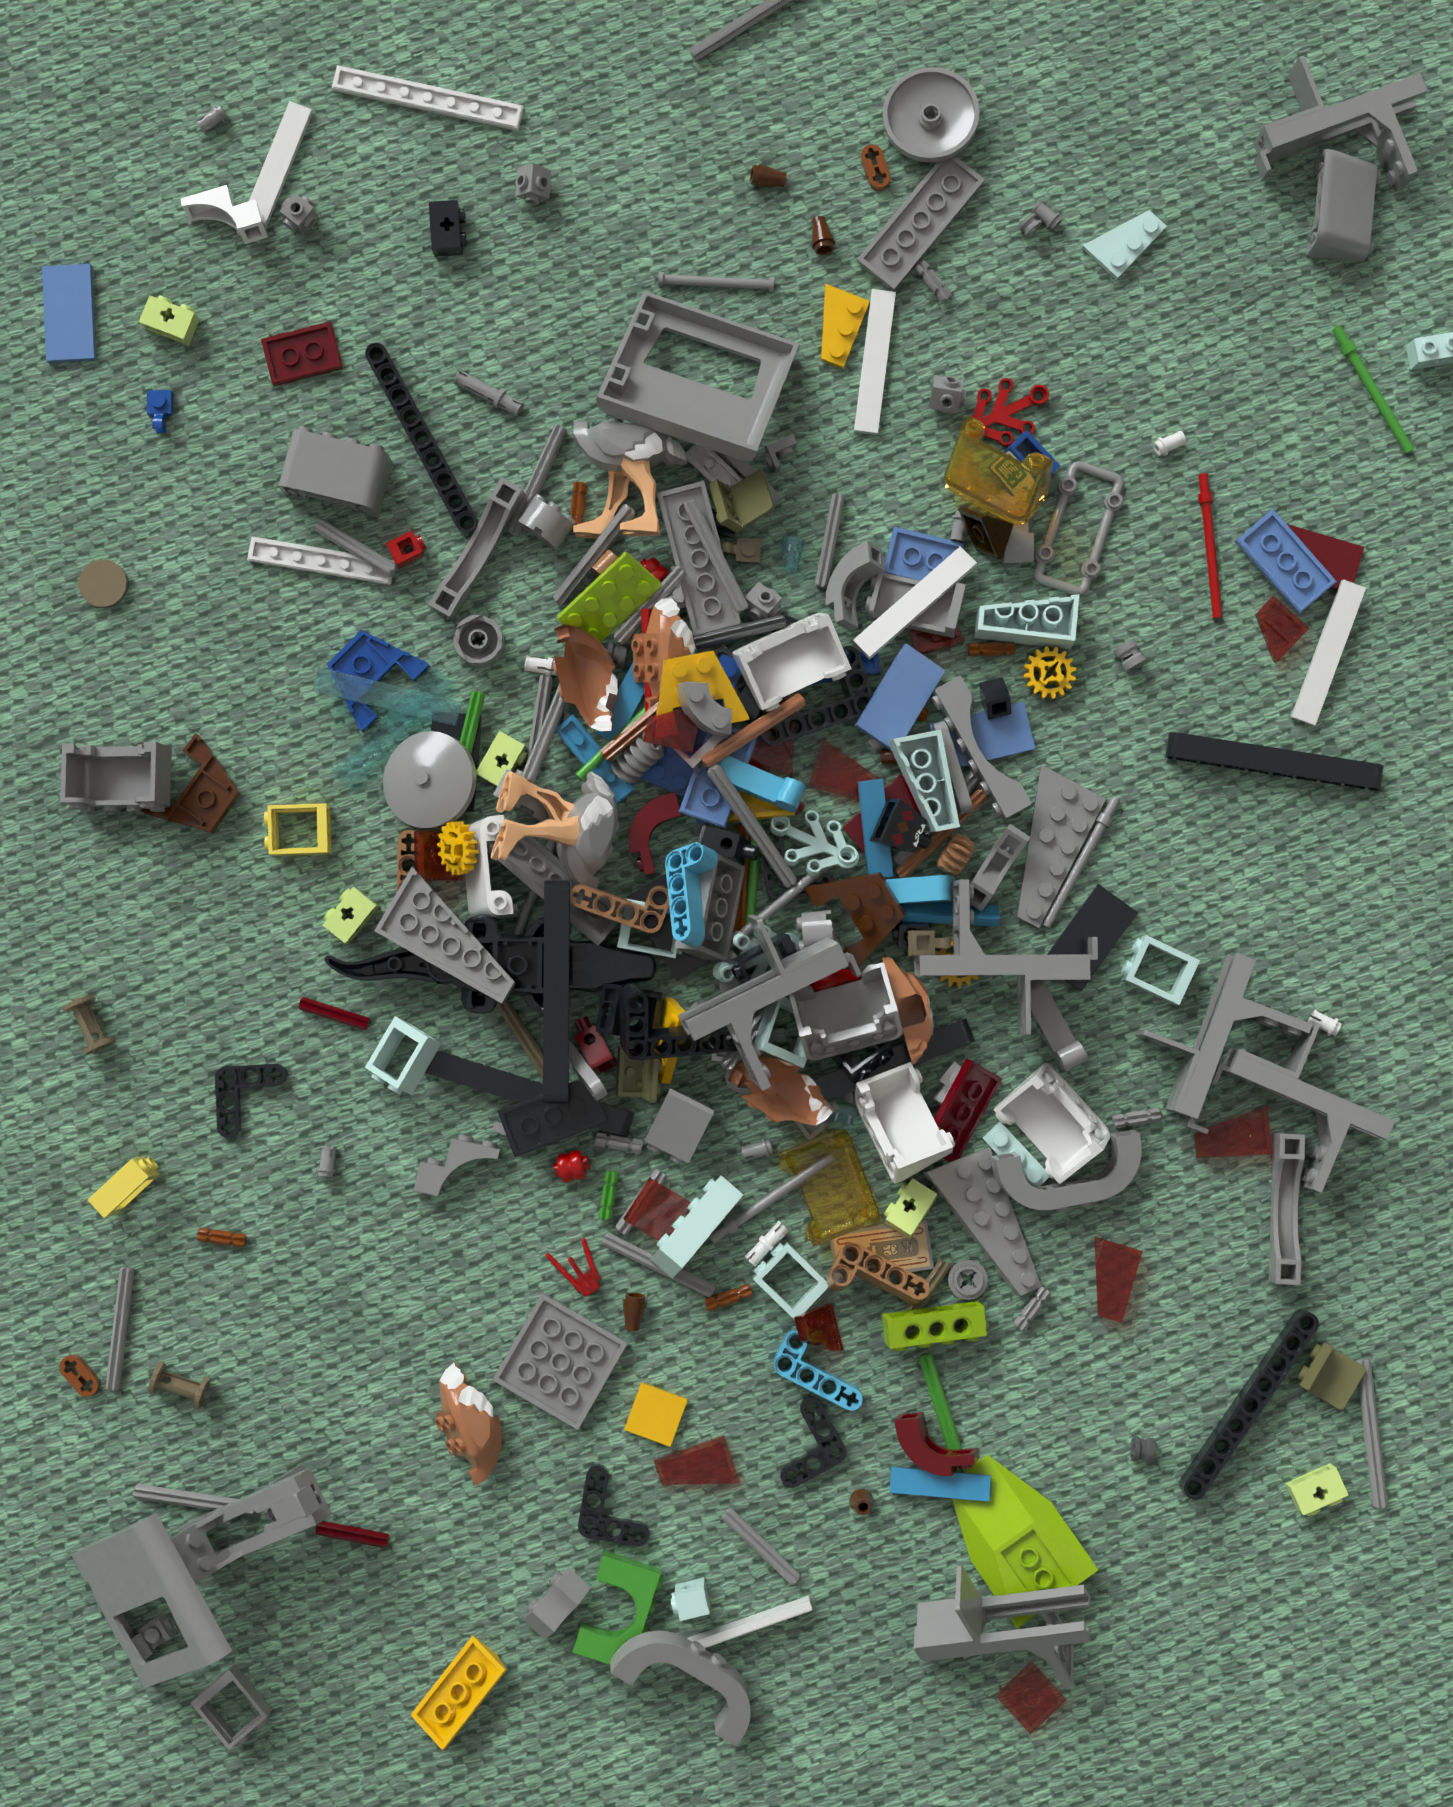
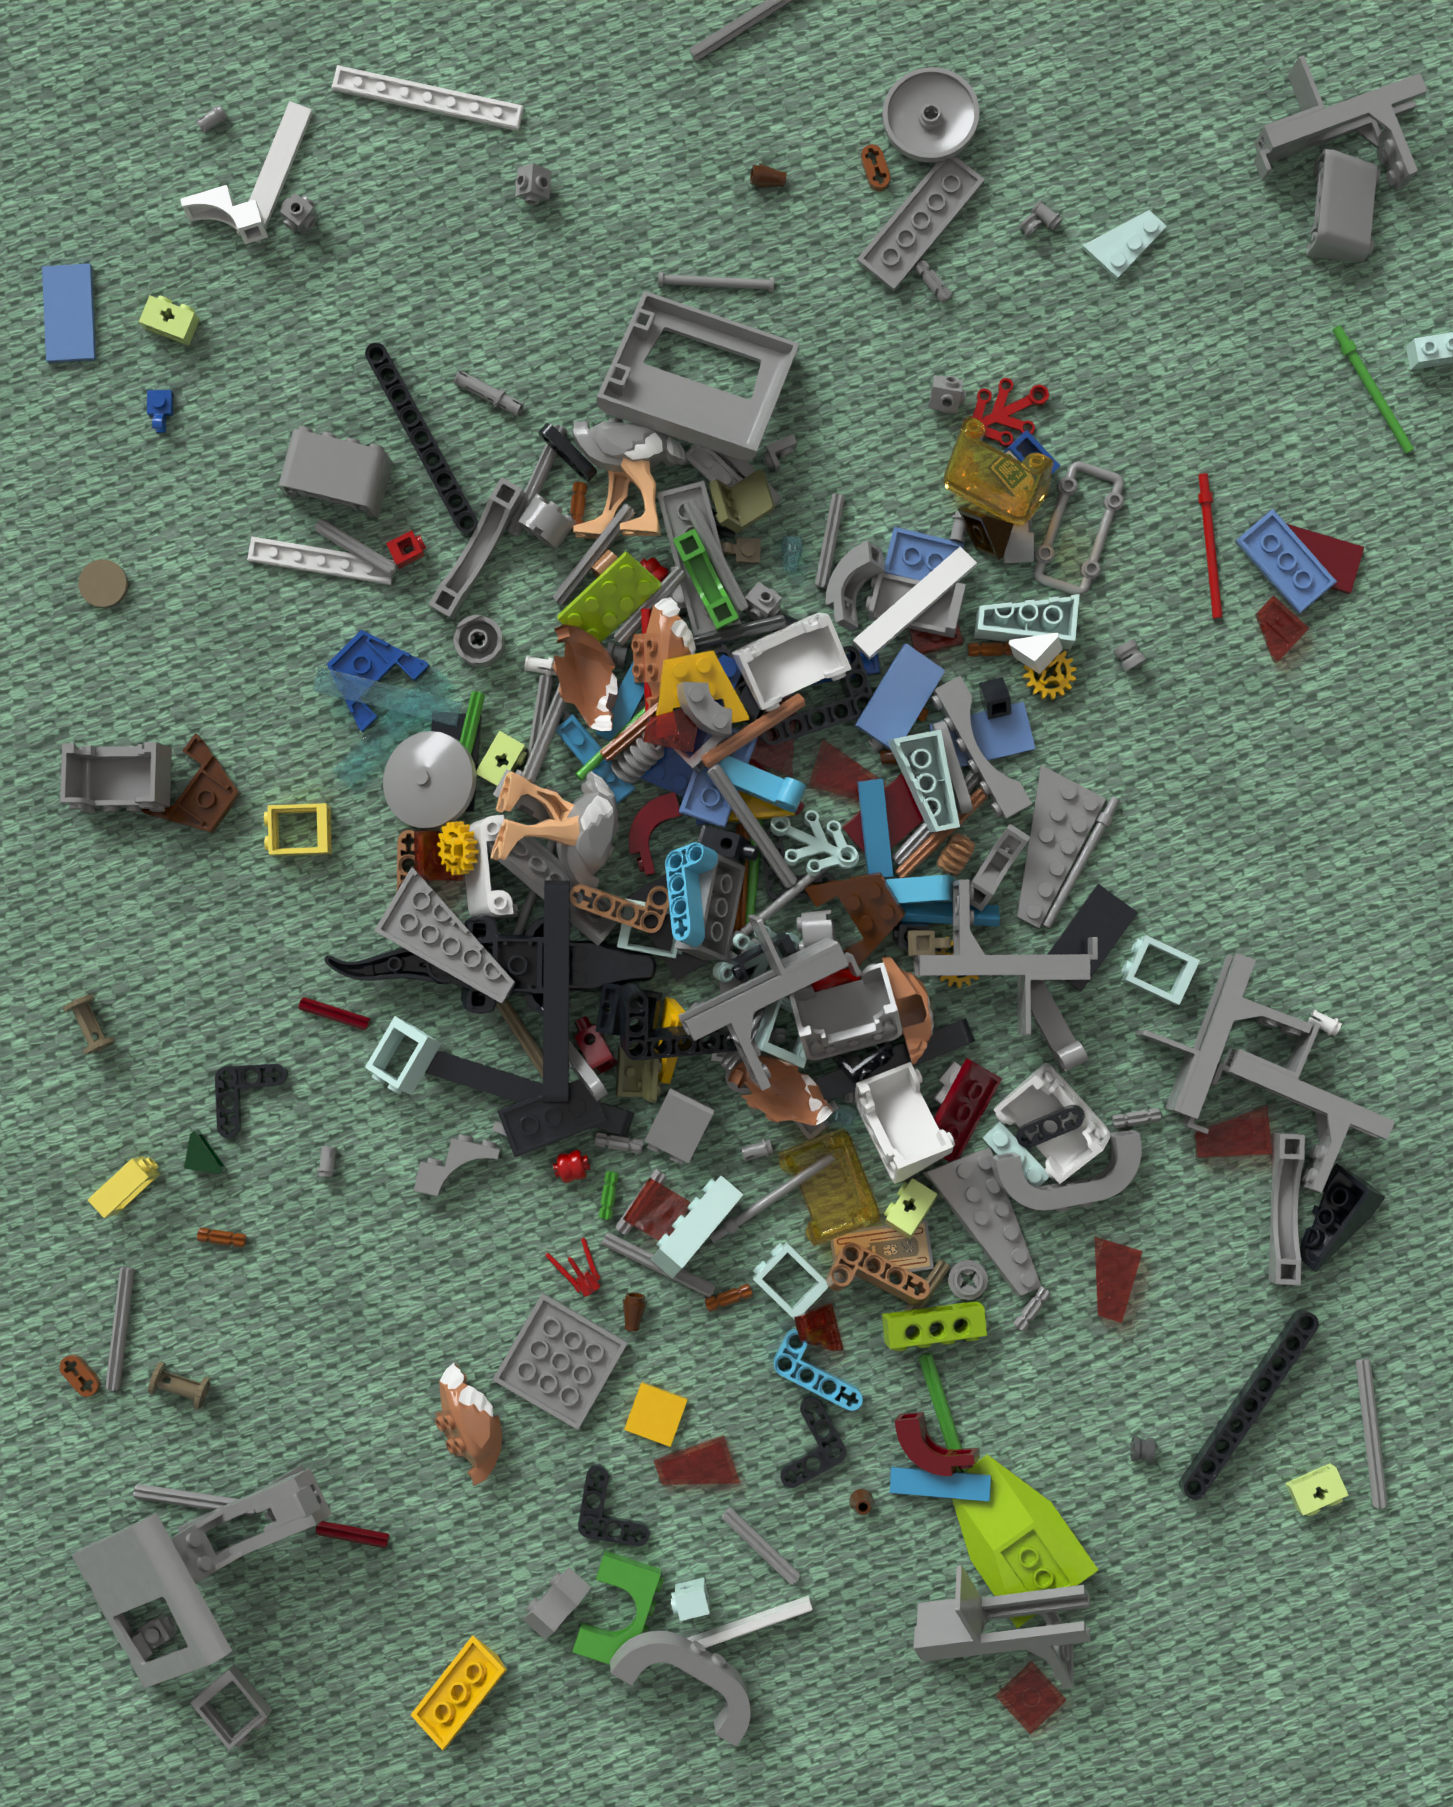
(201, 1155): none -> dark green slope
(302, 353): dark red tile -> none
(349, 928): yellowish green brick -> none
(447, 242): black brick -> none
(567, 452): none -> black beam
(705, 579): none -> bright green arch
(767, 1243): white pin -> none
(822, 238): reddish brown cone -> none
(841, 324): yellow wing -> none
(874, 362): white tile -> none
(900, 827): black torso -> none
(1037, 650): none -> white slope
(1069, 1125): none -> black beam
(1169, 443): white pin -> none
(1275, 760): black beam -> none
(1328, 652): white tile -> none
(1331, 1375): olive bracket -> none
(1342, 1211): none -> black wedge

